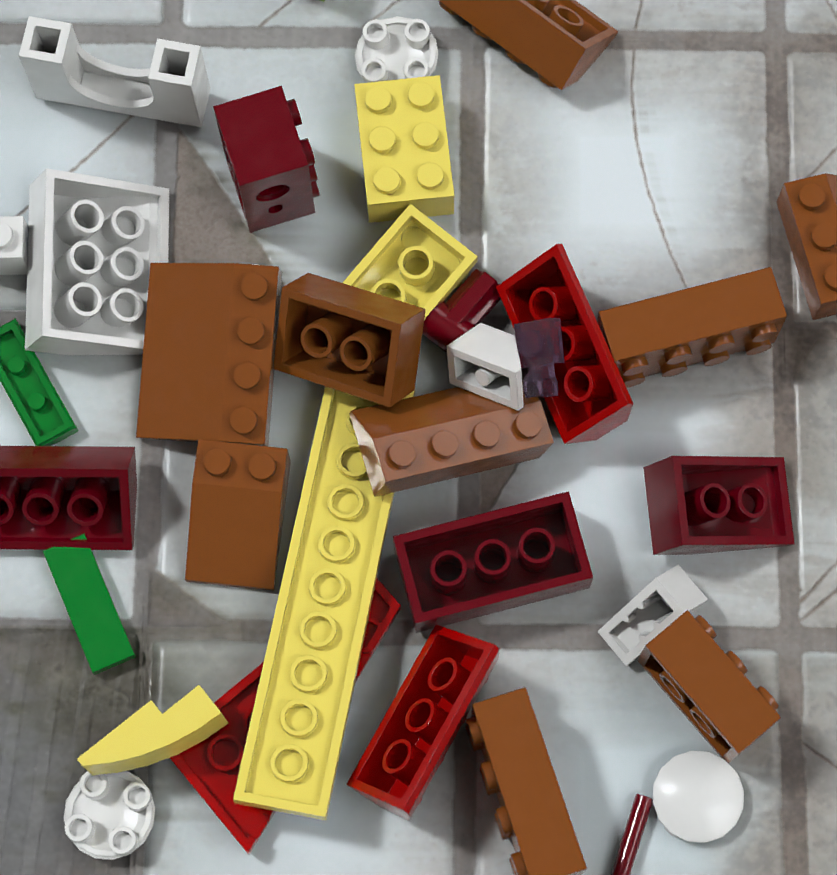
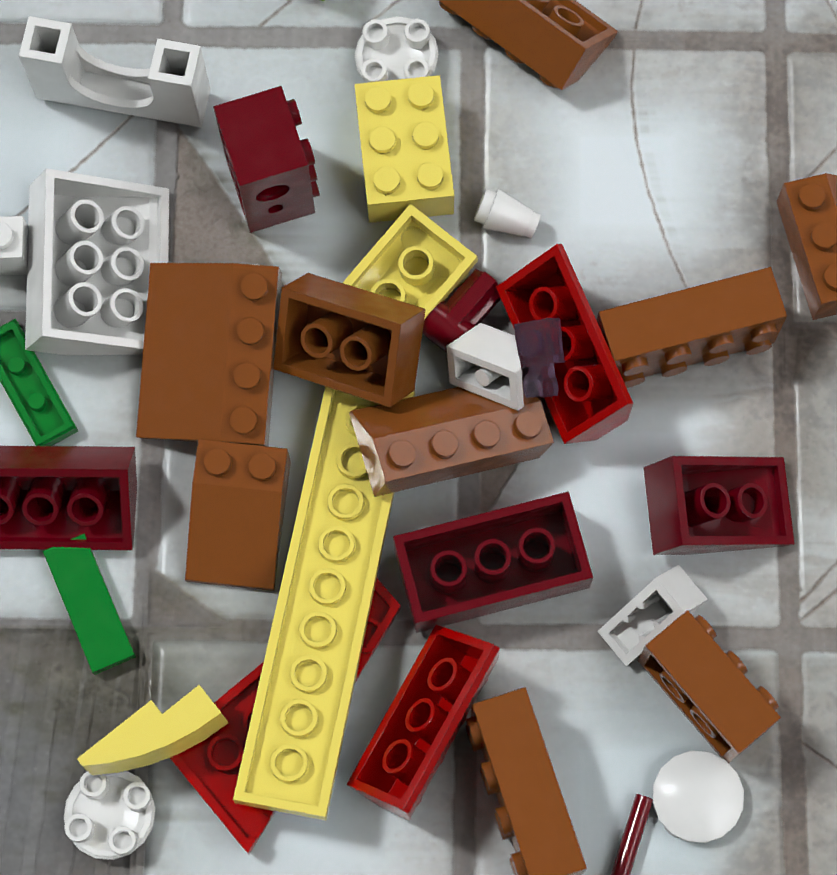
(505, 214): none -> white cone

